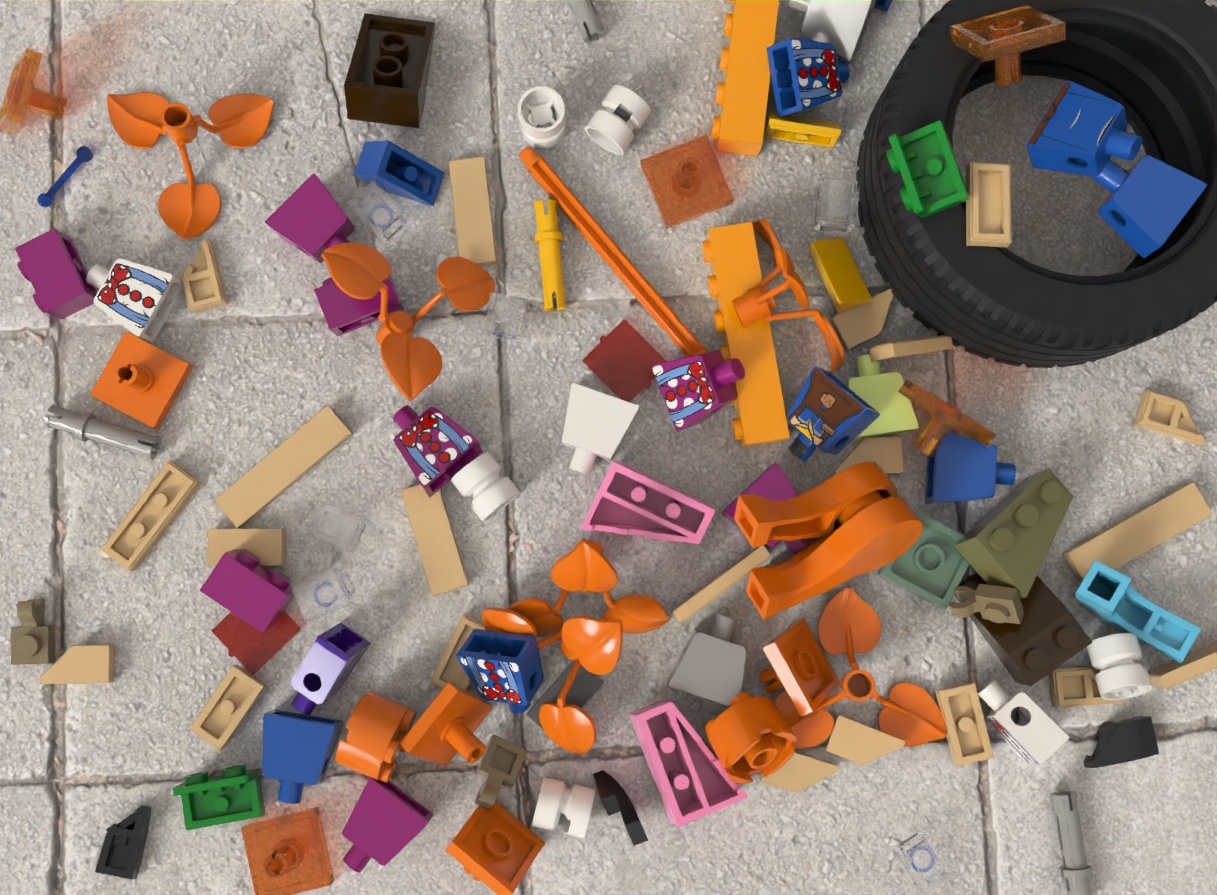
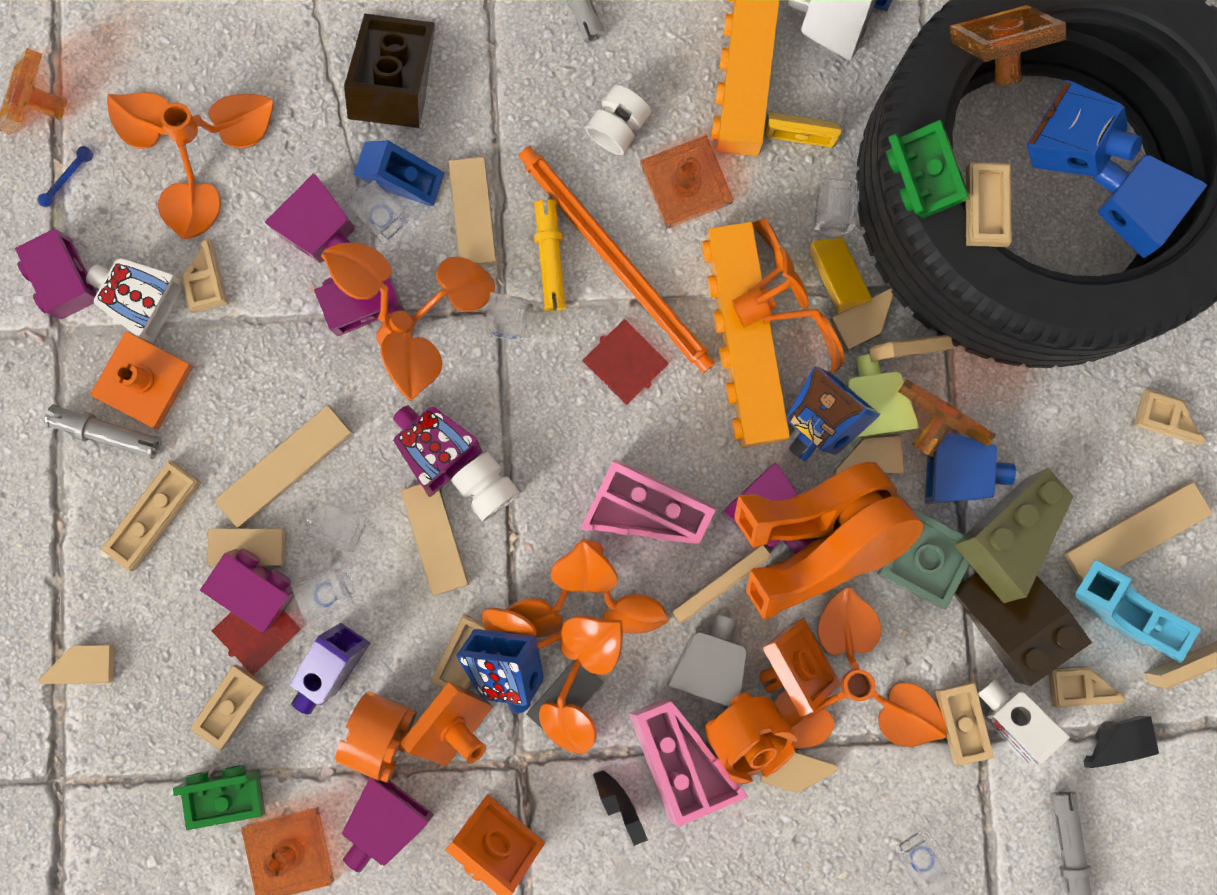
(33, 640): dark tan plate -> none
(125, 845): black slope -> none
(297, 750): blue torso -> none
(500, 767): dark tan plate -> none
(542, 117): white wheel -> none
(563, 807): white wheel -> none
(595, 426): white torso -> none
(697, 386): torso -> none
(805, 74): blue torso -> none
(860, 742): tan tile -> none
(993, 602): dark tan plate -> none
(1119, 668): white wheel -> none

